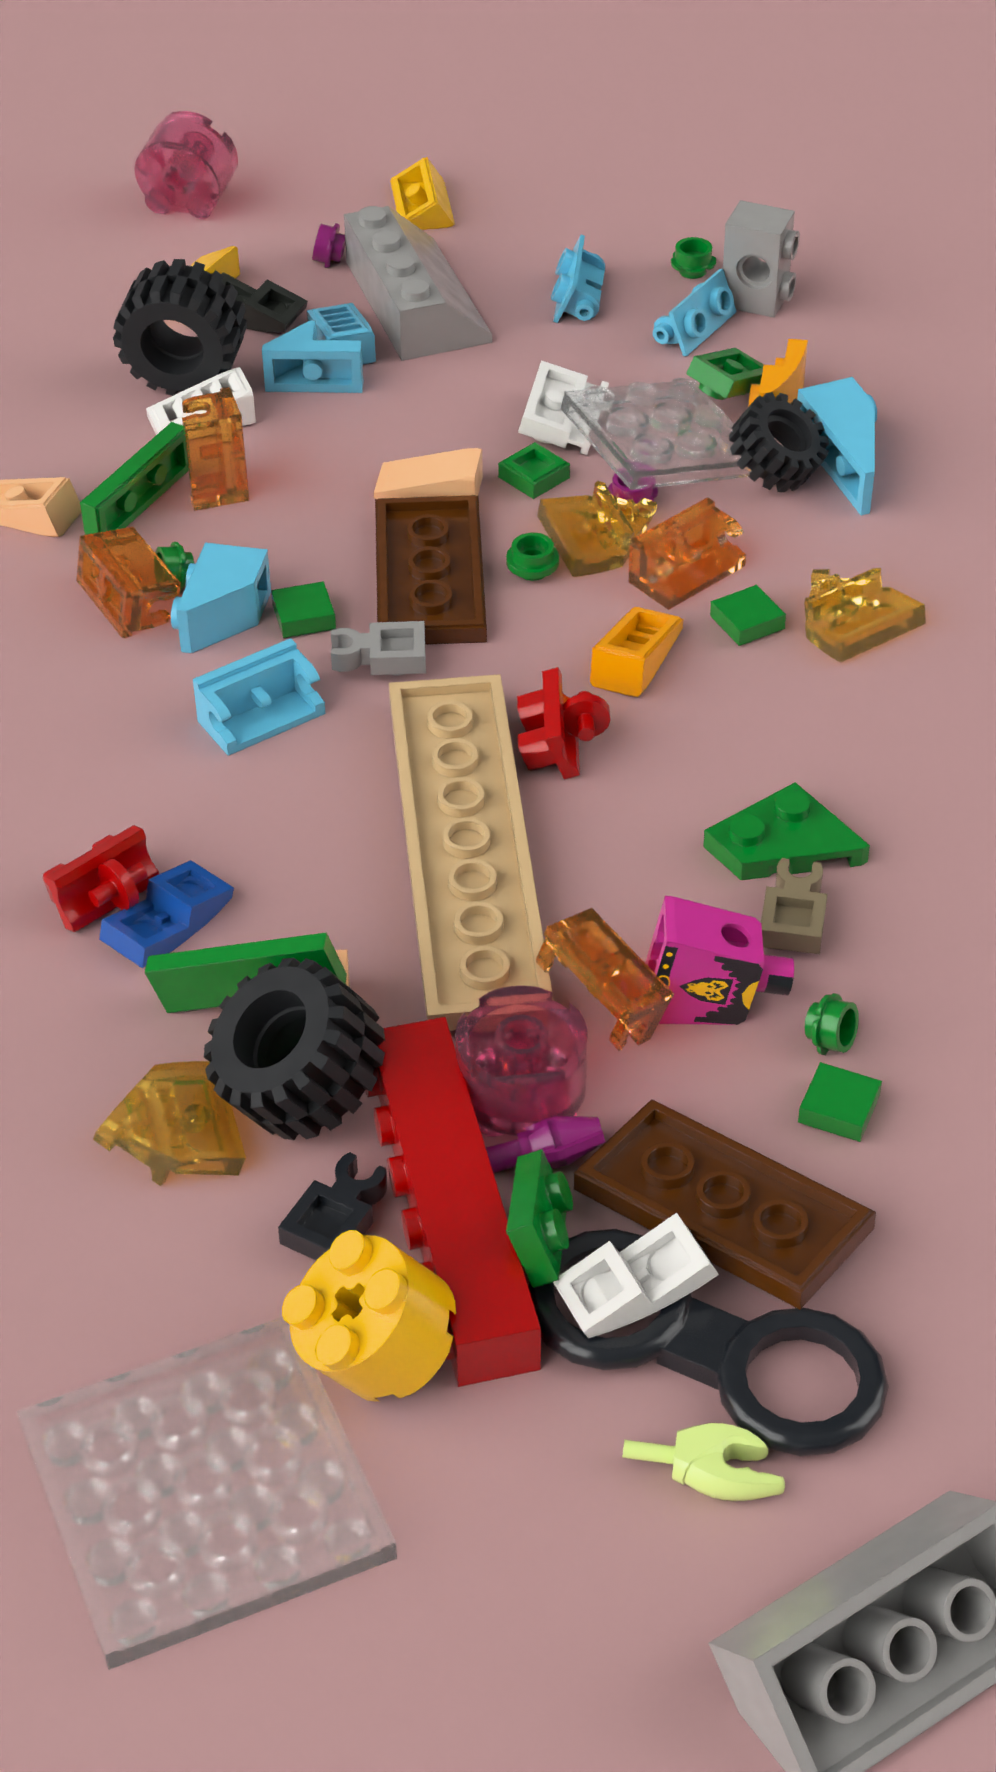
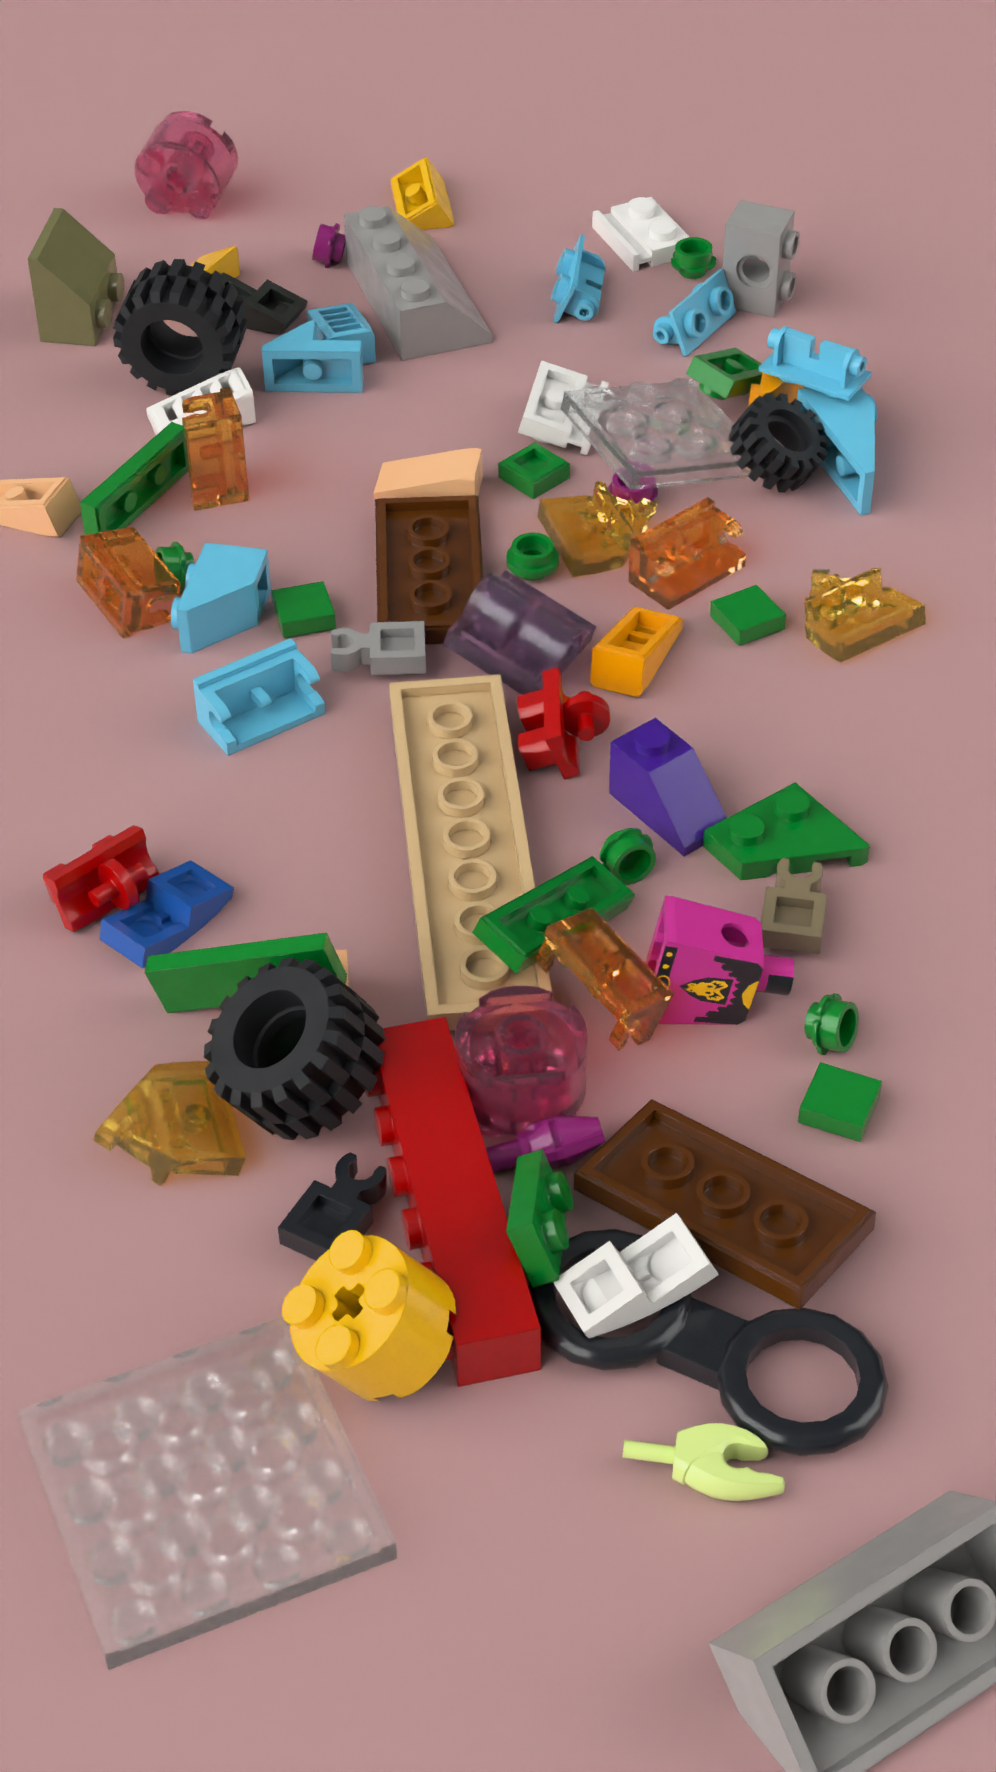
(72, 282): none -> olive slope
(517, 632): none -> clear purple plate
(518, 927): none -> green tile
(628, 855): none -> green plate
(639, 232): none -> white plate
(664, 785): none -> dark purple slope
(834, 371): none -> medium azure hinge

